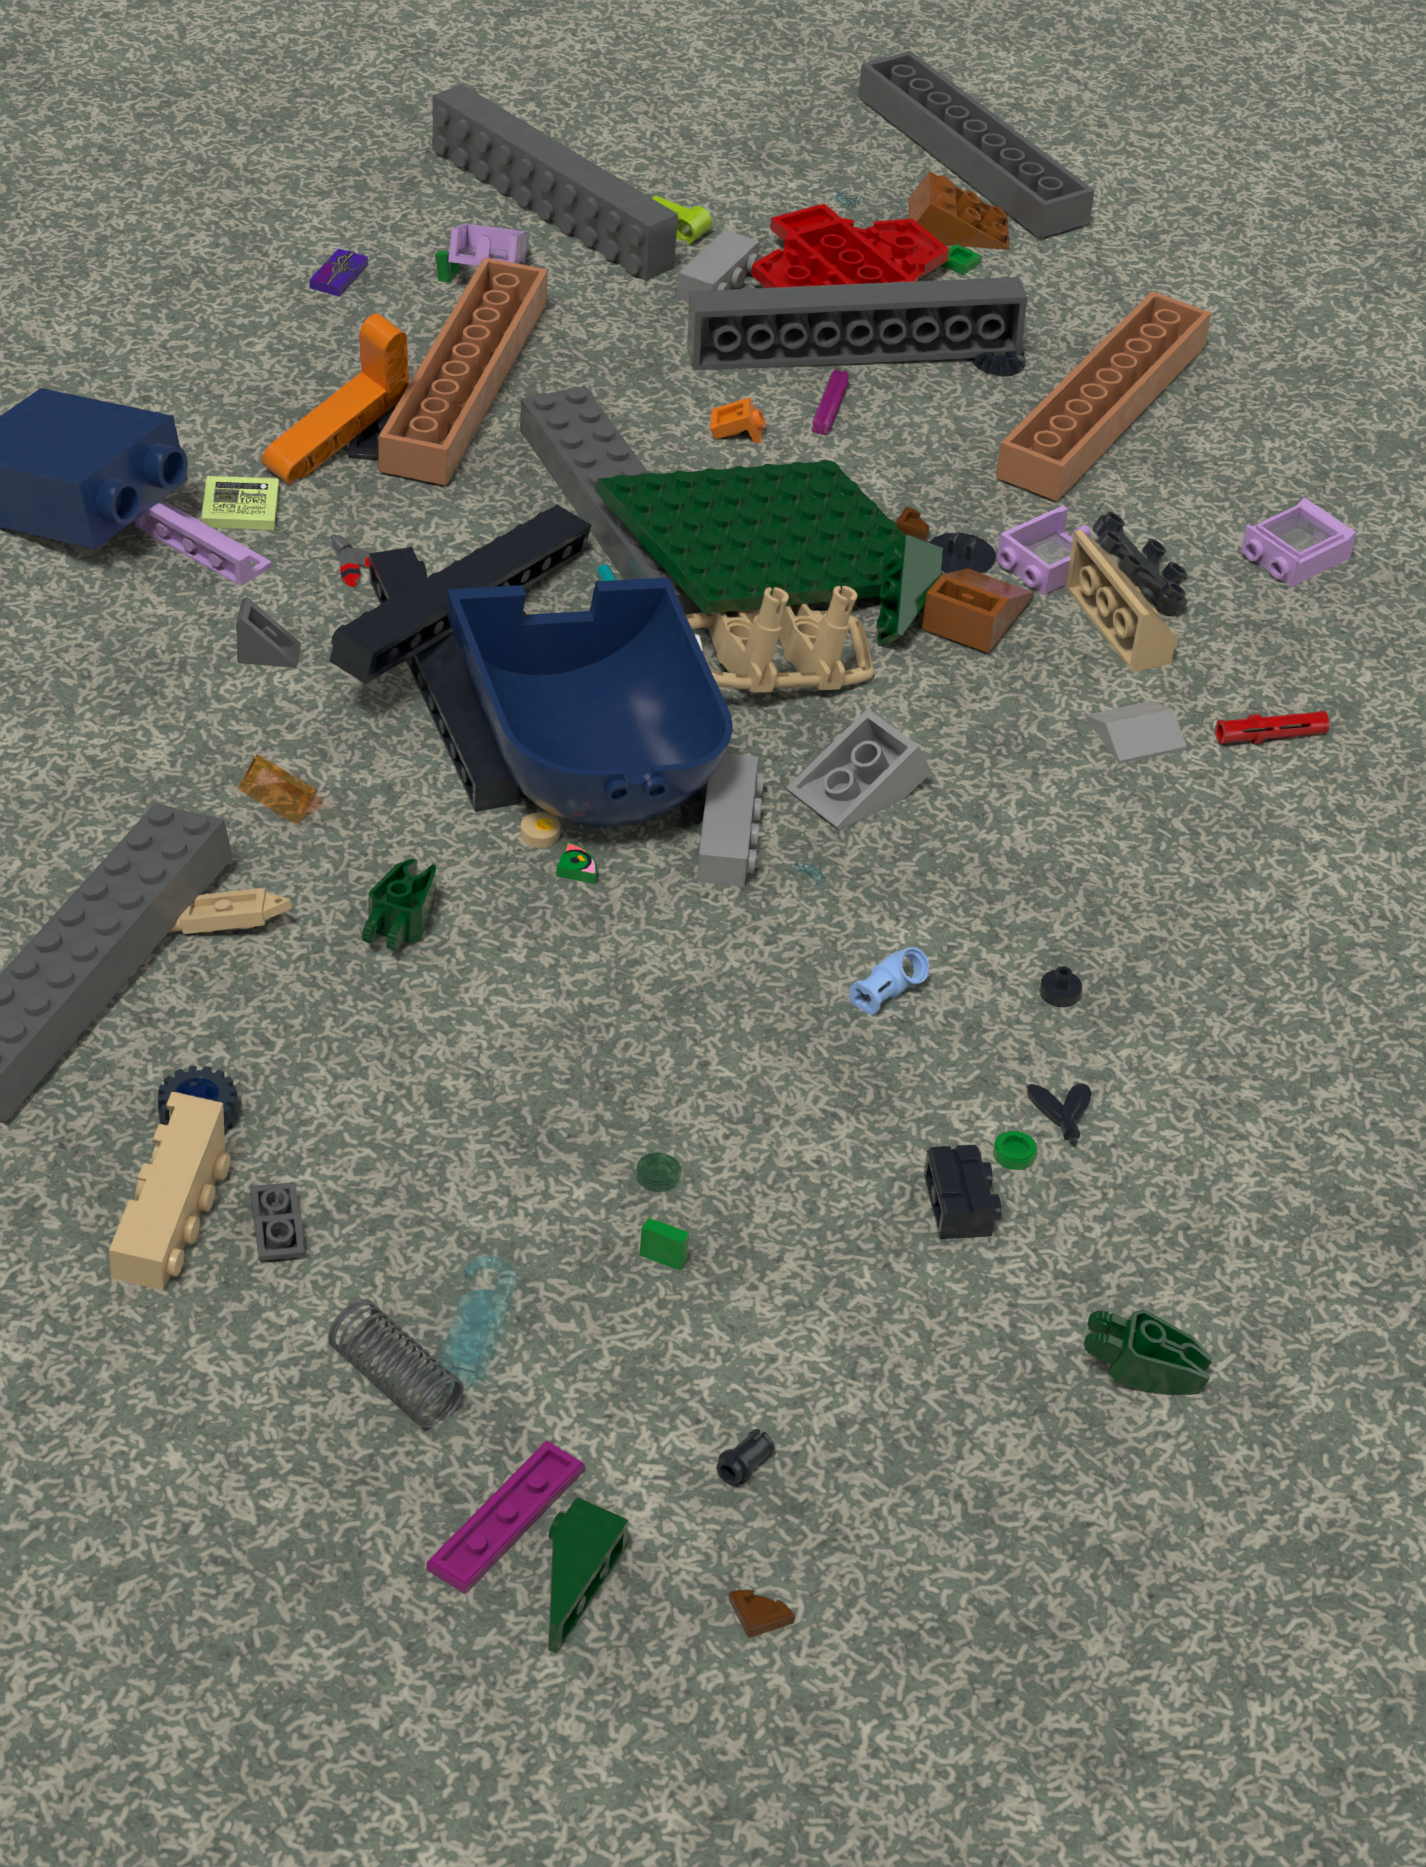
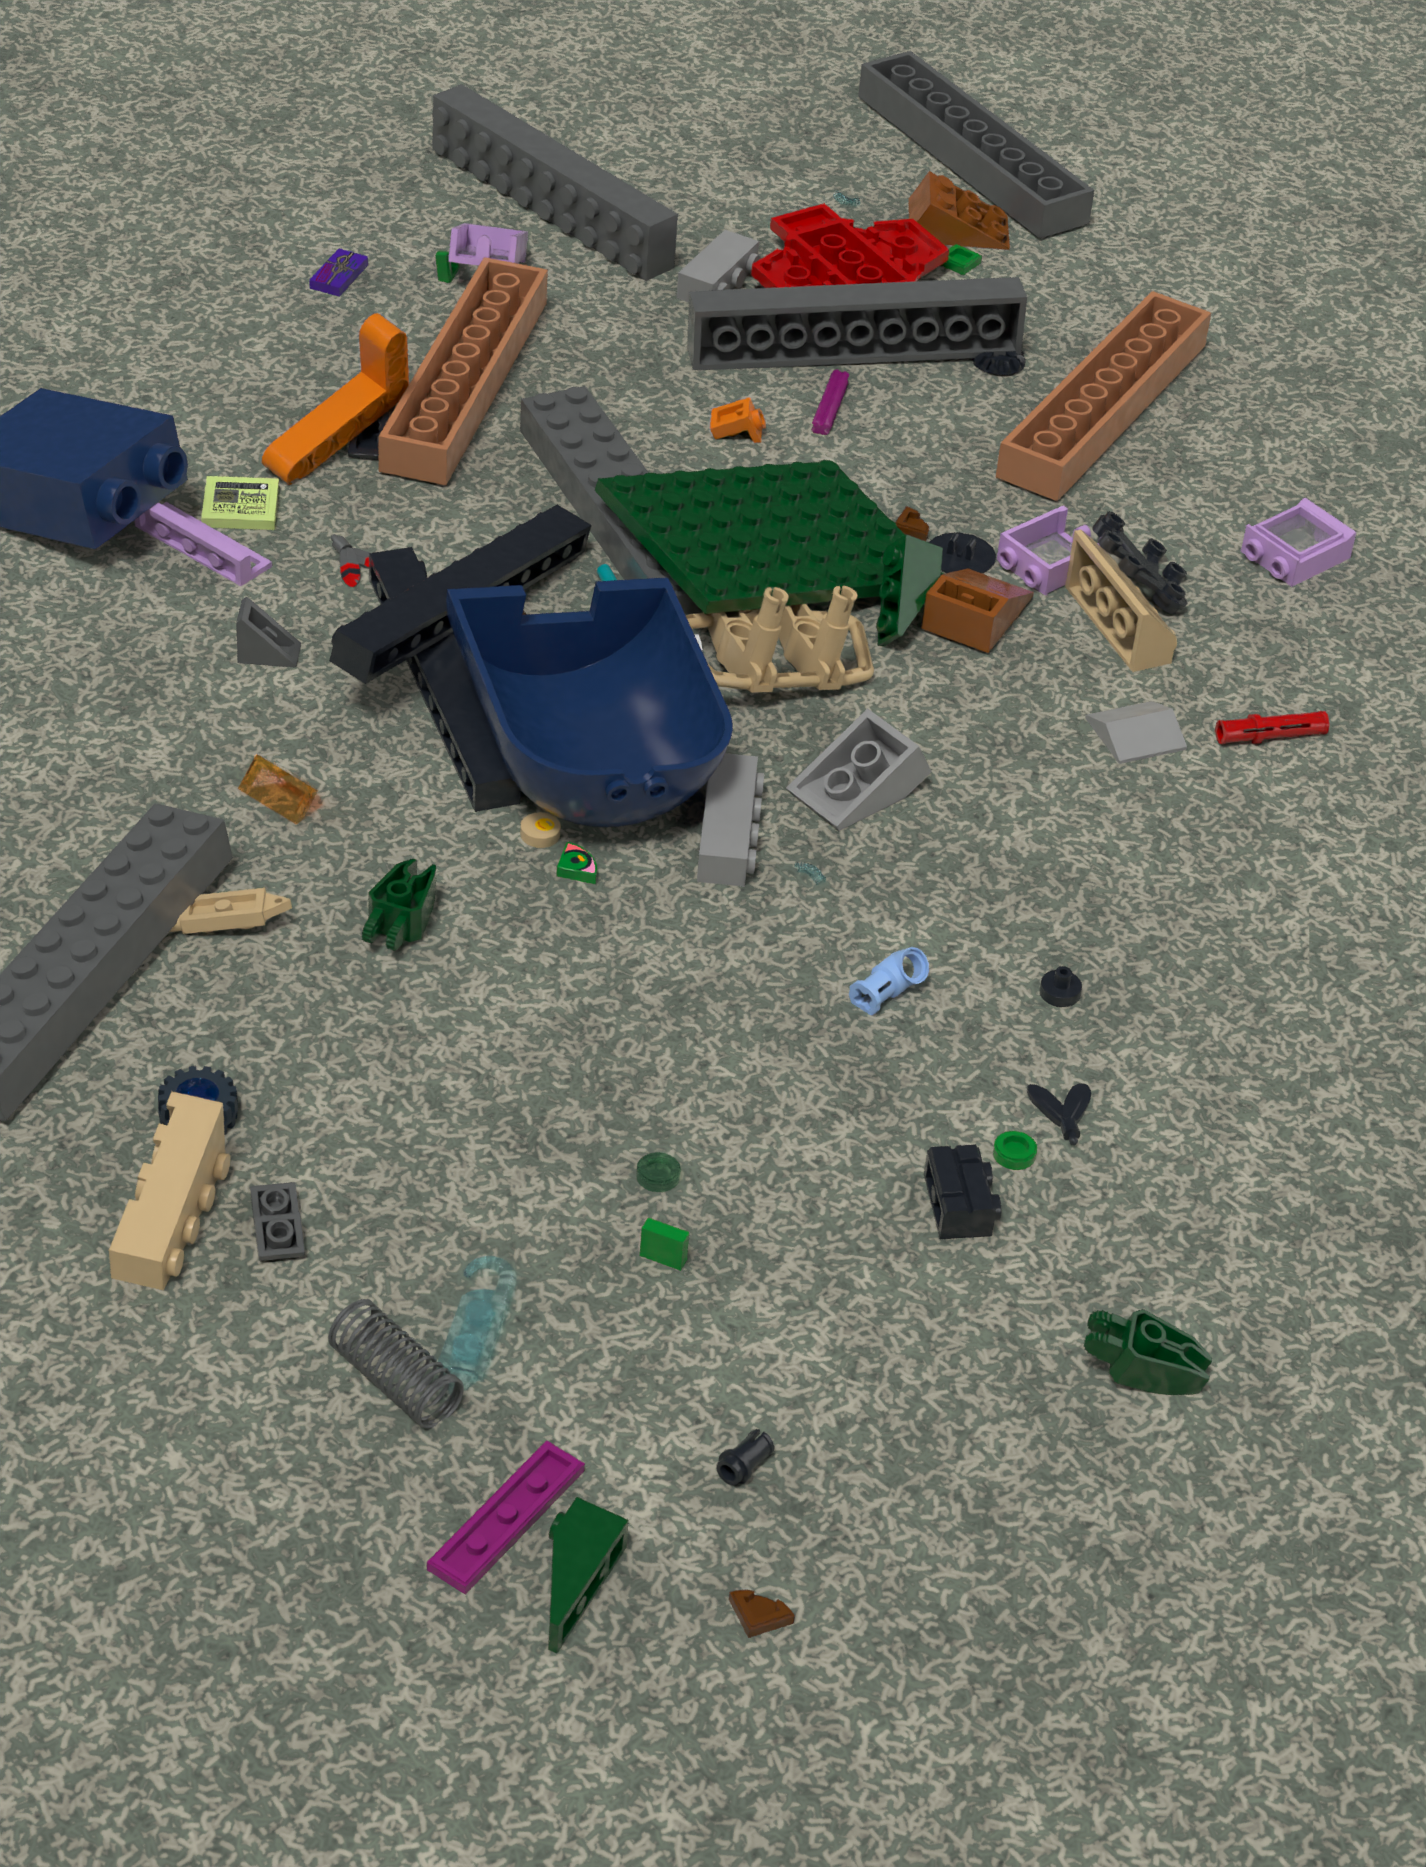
(691, 222): lime piece -> none

